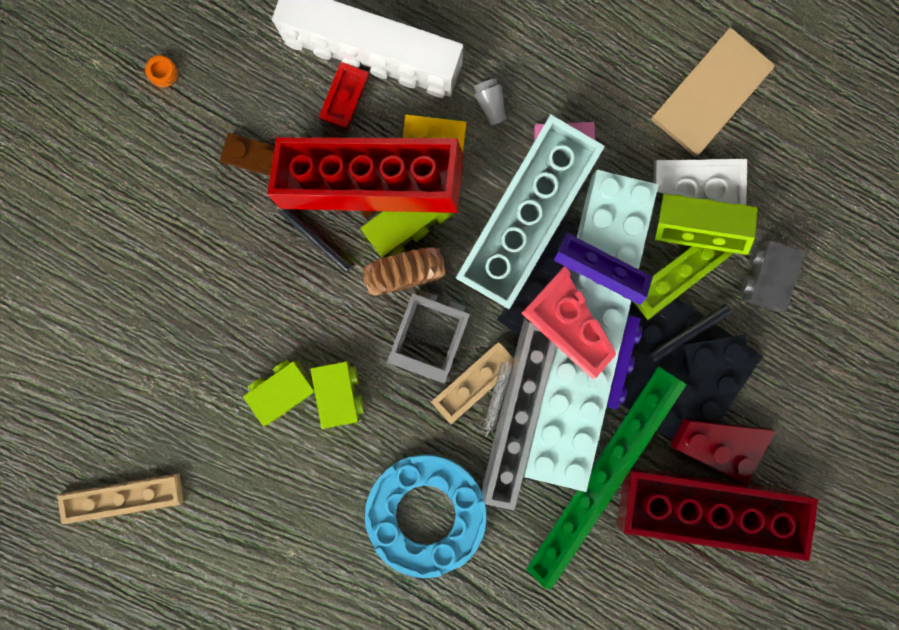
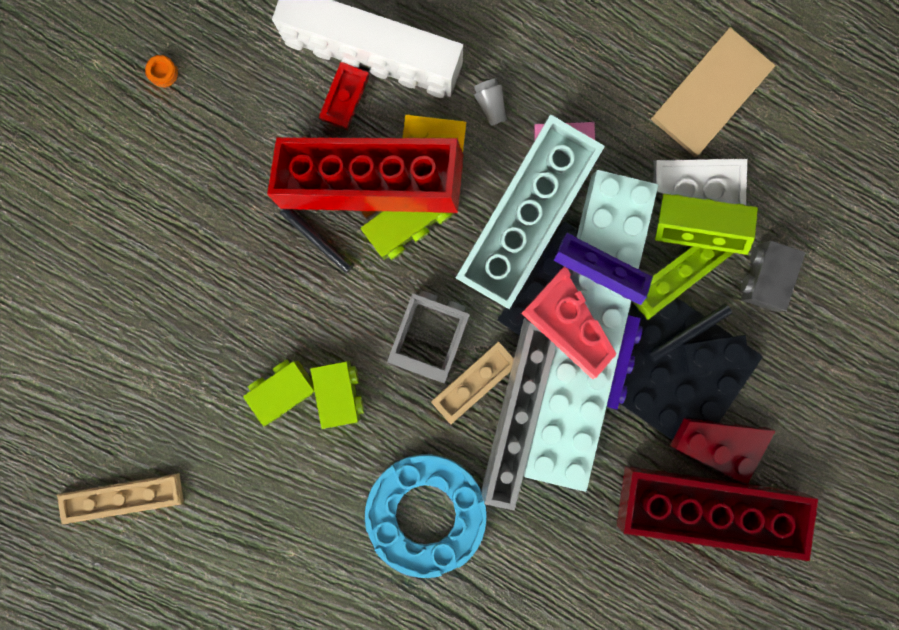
(247, 154): reddish brown plate -> none
(404, 271): medium nougat gear -> none
(498, 395): white piece -> none
(605, 477): green plate -> none

